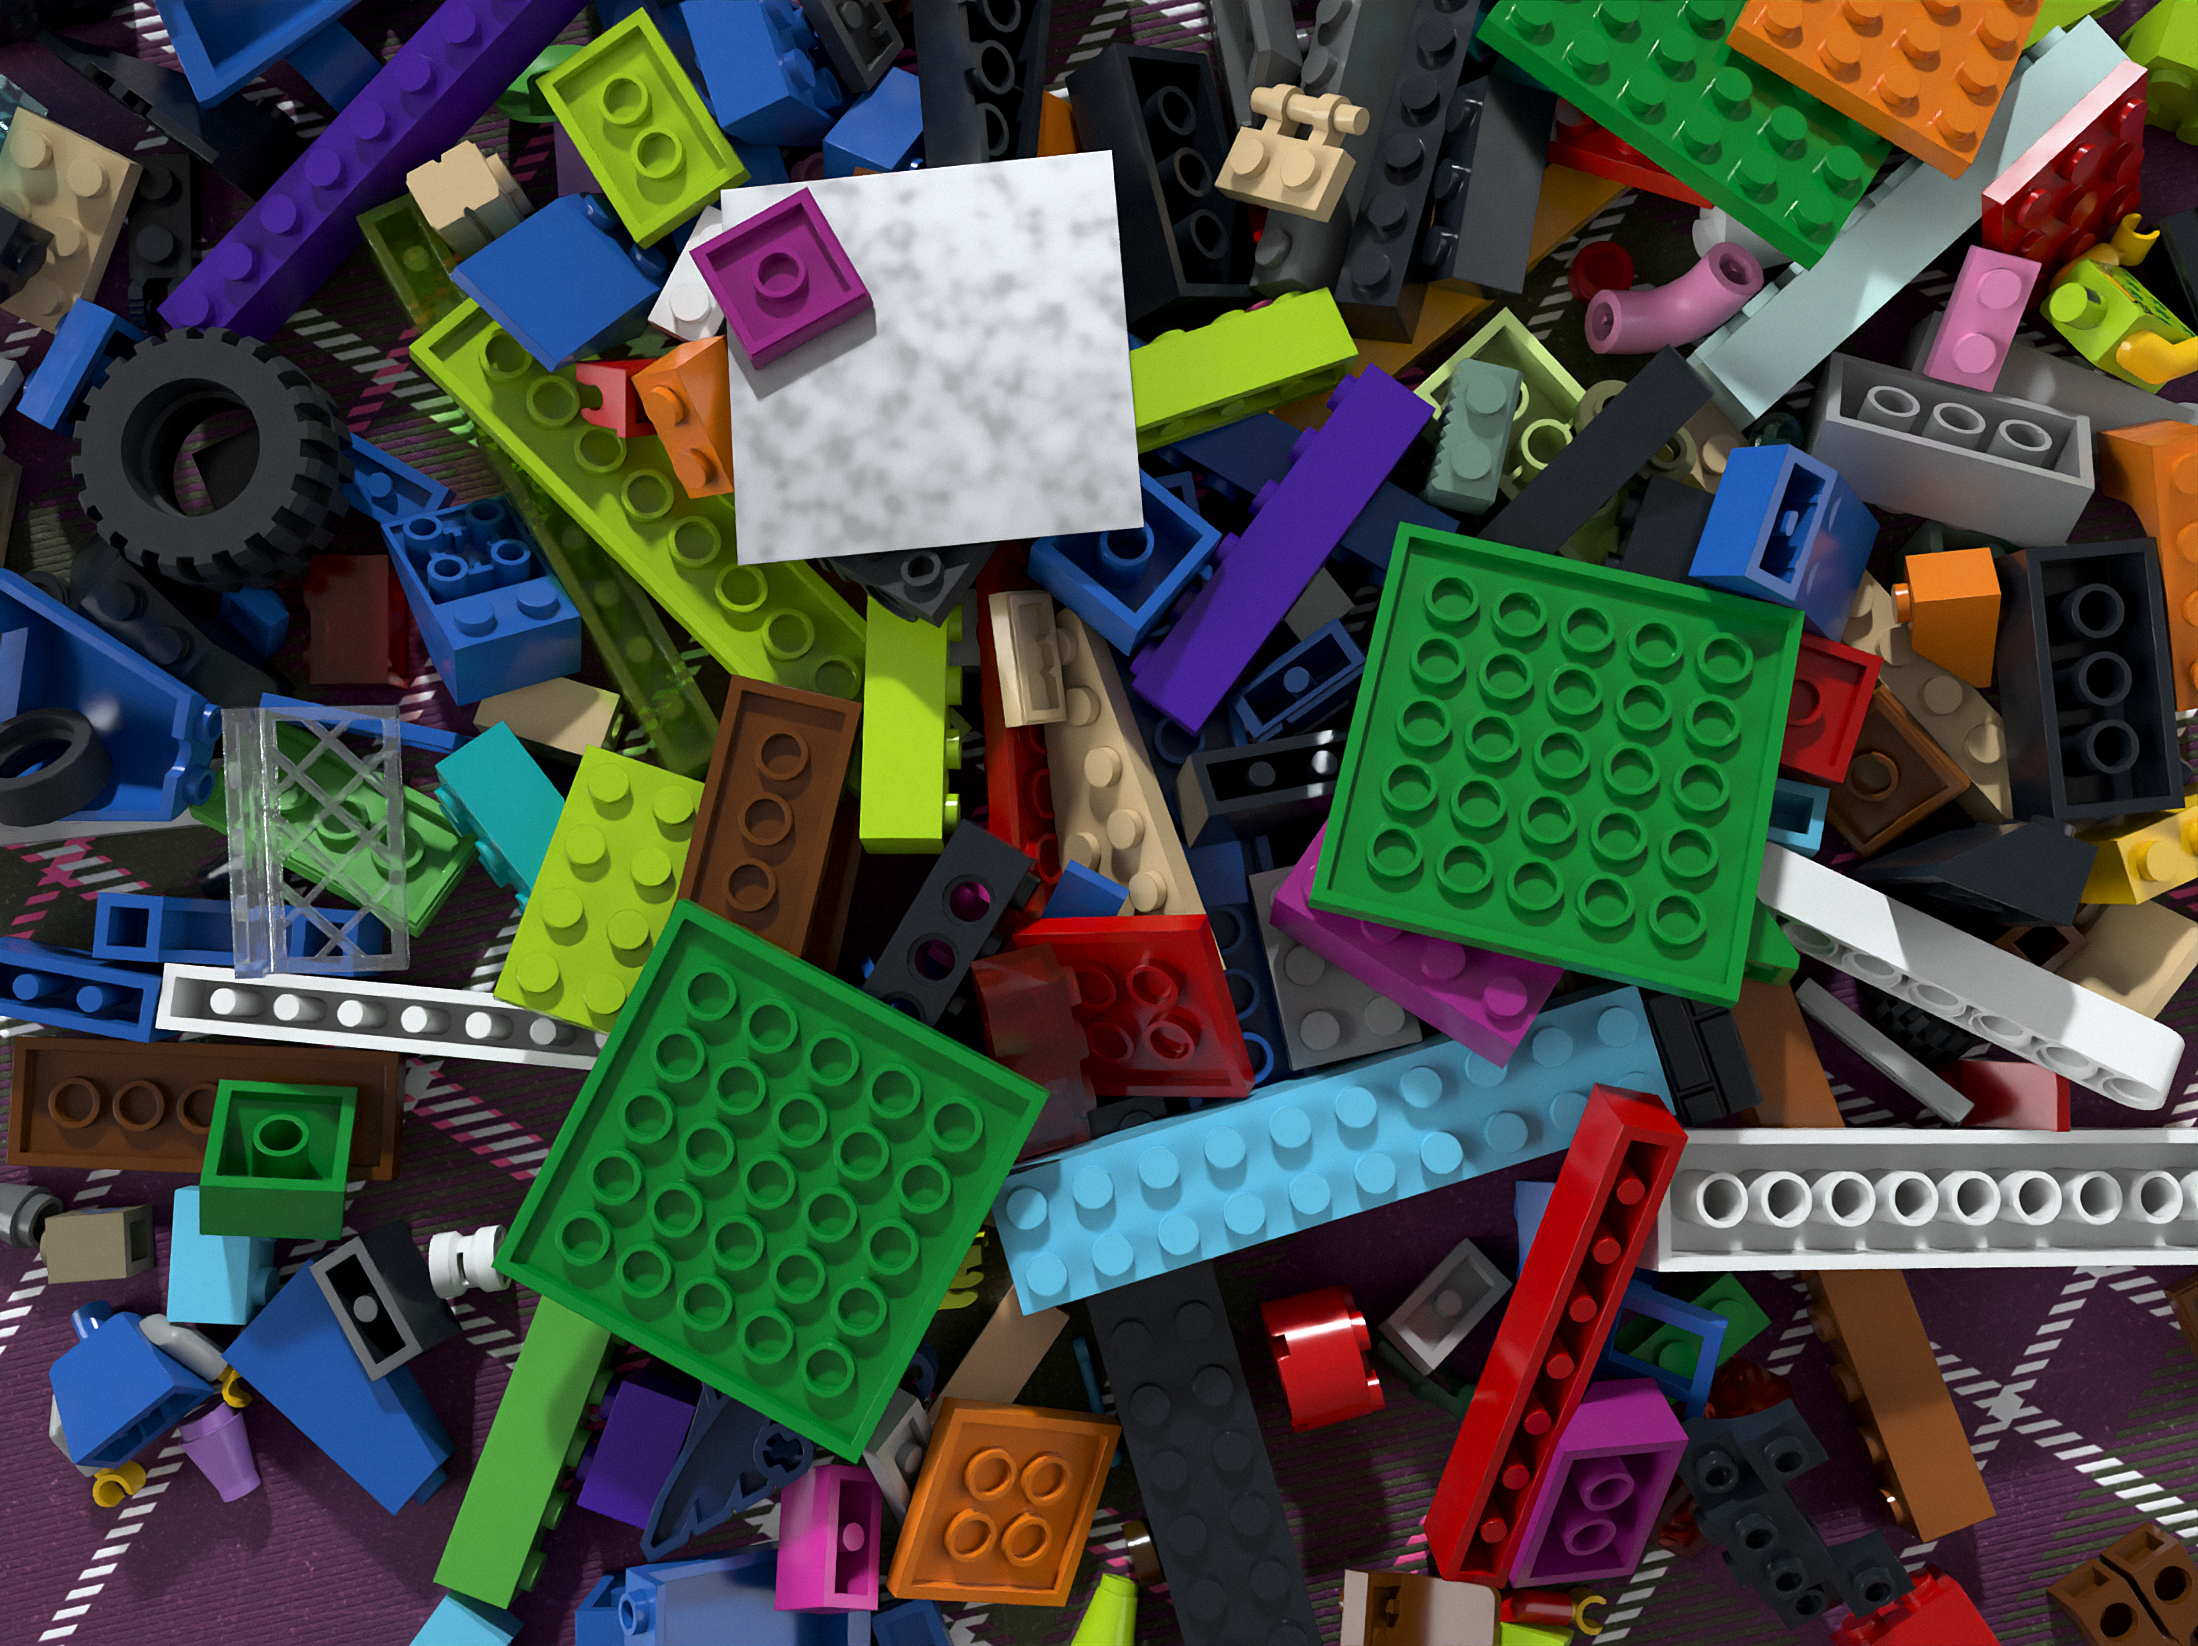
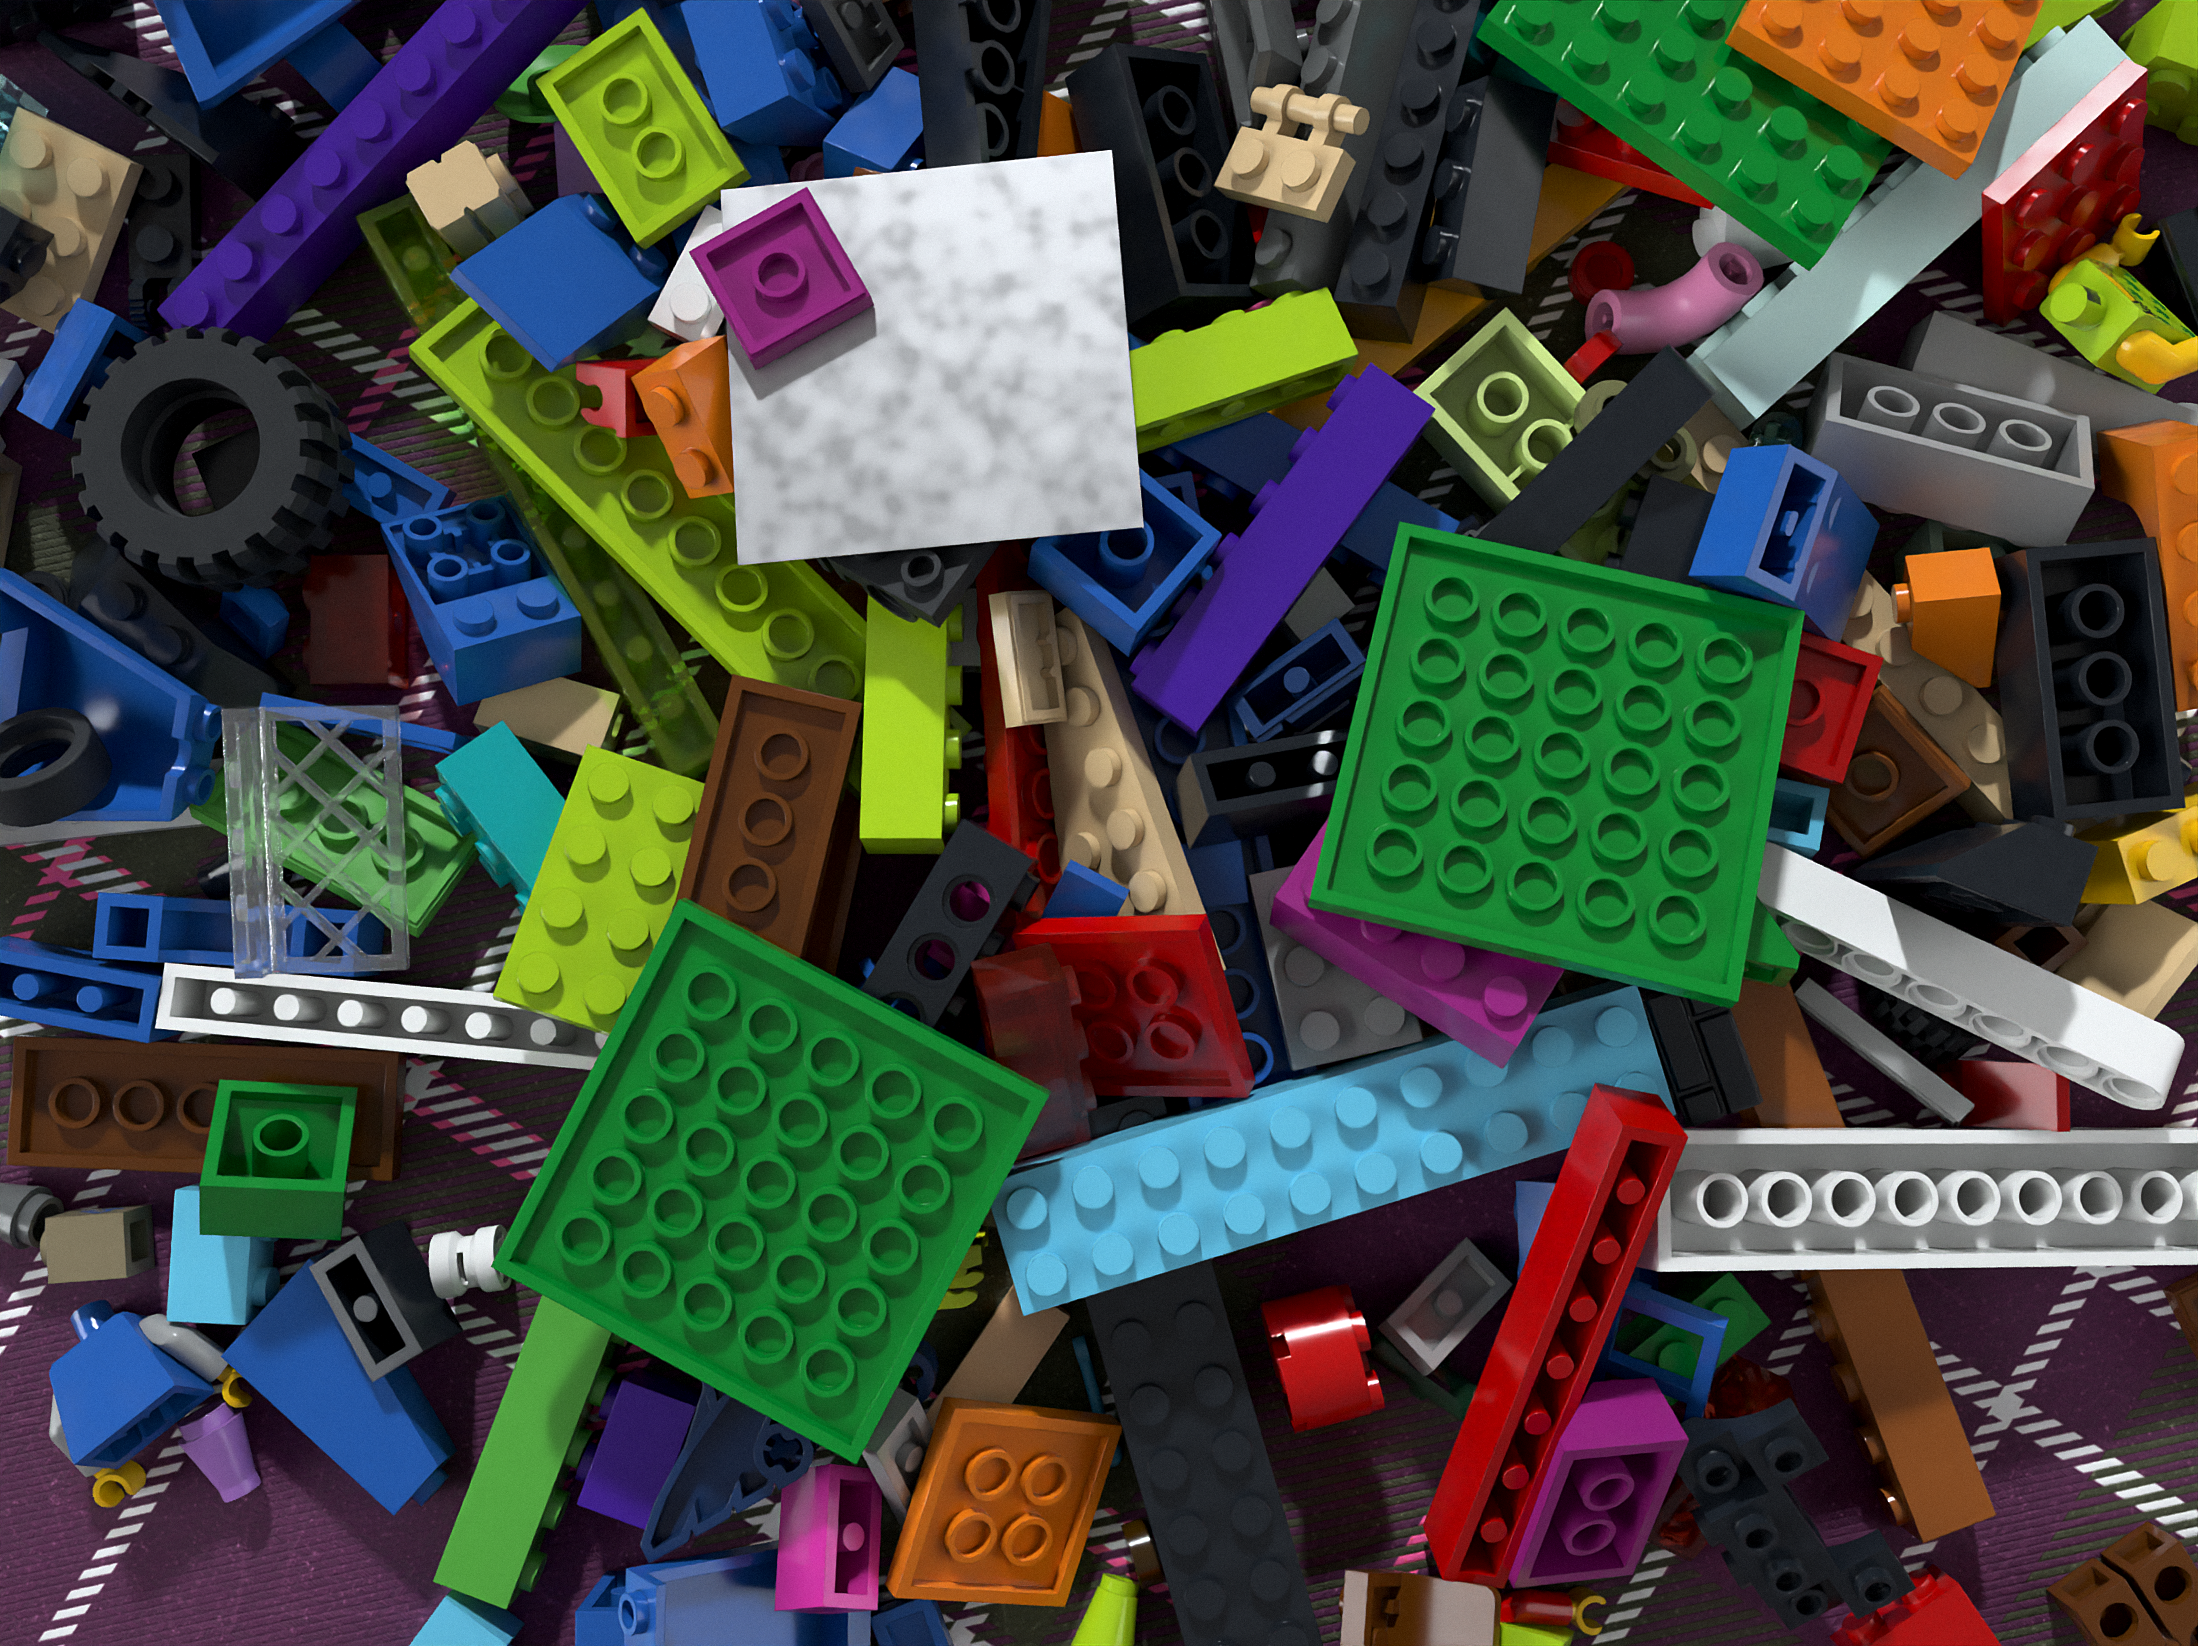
(1472, 436): sand green brick -> none
(1593, 355): none -> red tile
(1981, 318): bright pink plate -> none

